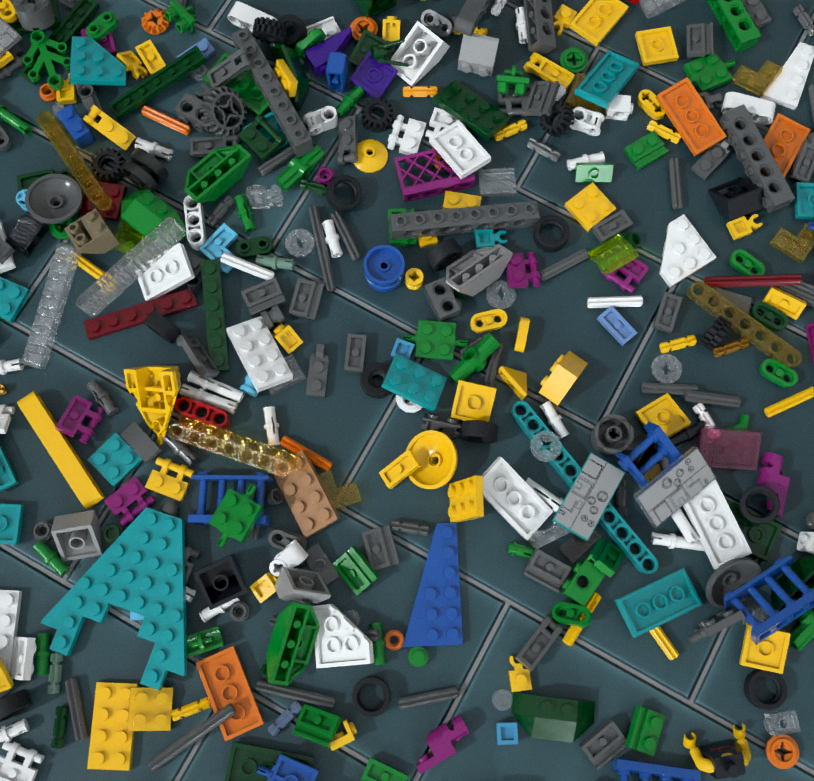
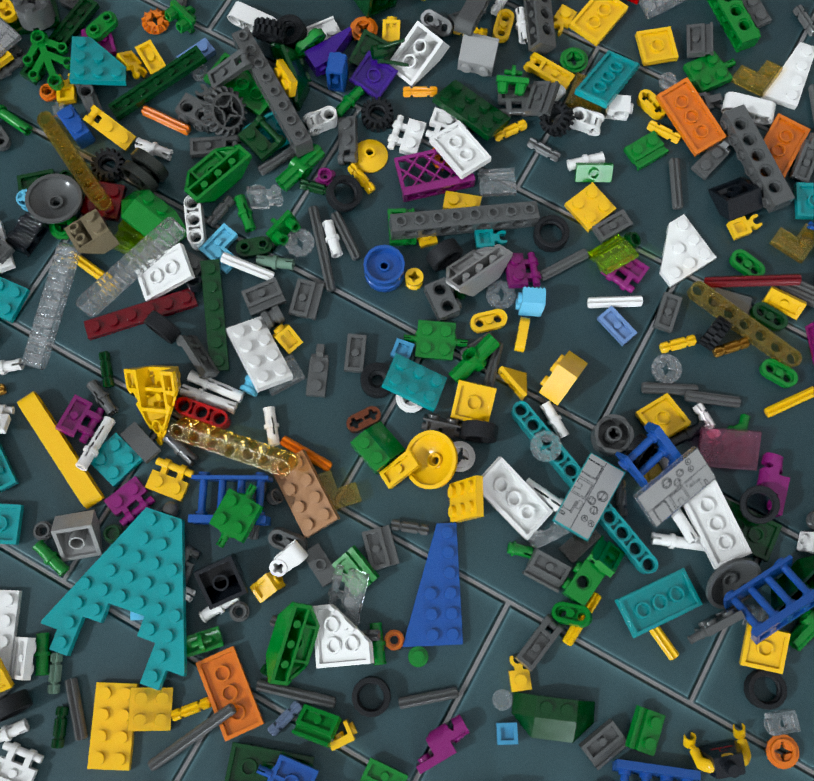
(95, 443): none -> white pin
(106, 369): none -> dark green axle
(282, 227): none -> green hips
(301, 586): light grey slope -> none
(354, 589): none -> clear plate
(361, 178): none -> yellow axle
(361, 415): none -> copper beam
(377, 447): none -> green slope
(468, 453): none -> white gear
(503, 27): none -> yellow plate
(531, 301): none -> medium azure brick
(667, 80): none -> clear plate

